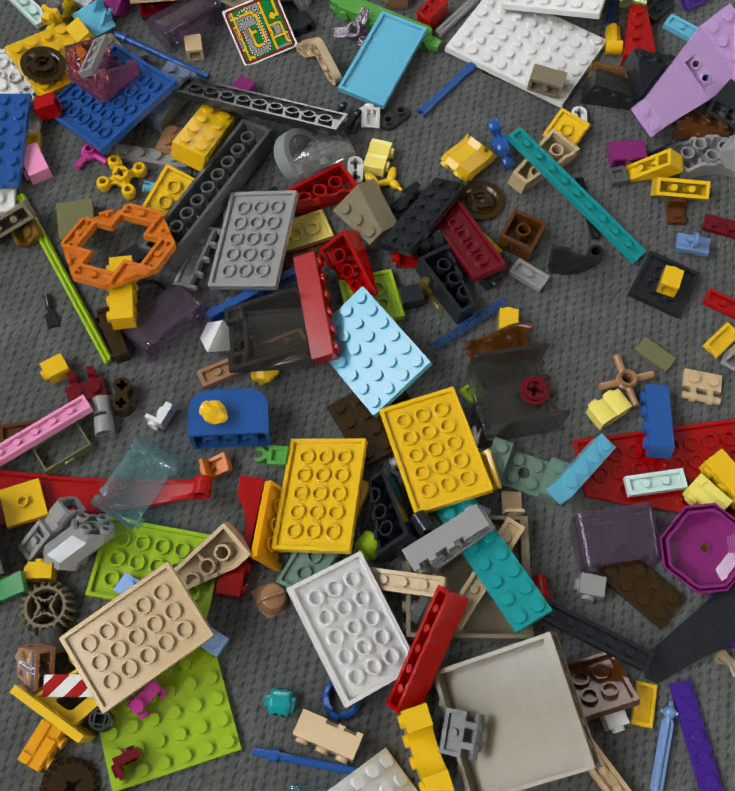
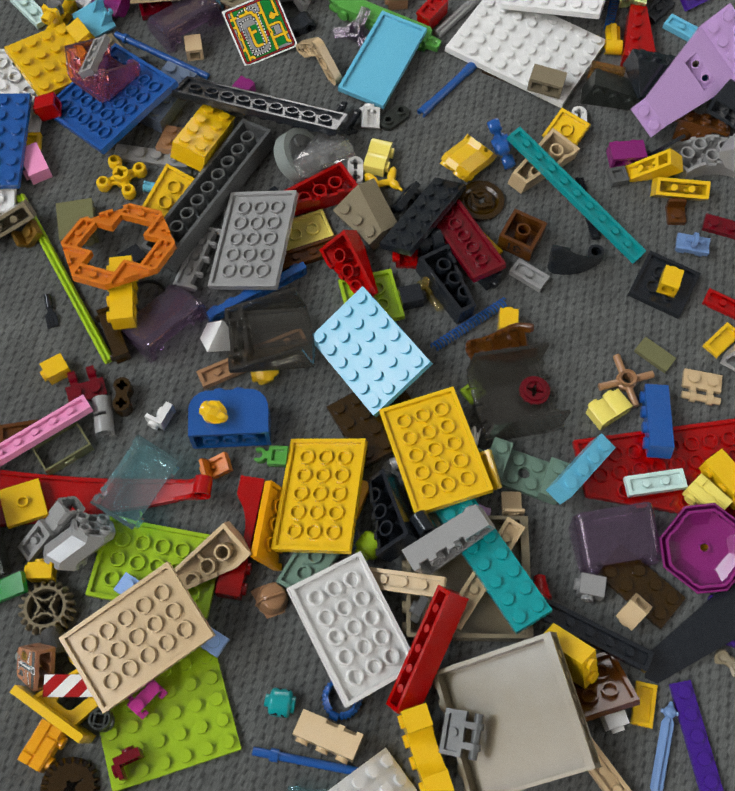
(42, 55): dark brown gear -> none
(89, 154): dark pink piece -> none
(316, 308): red brick -> none
(579, 657): none -> yellow brick
(633, 611): none -> tan brick

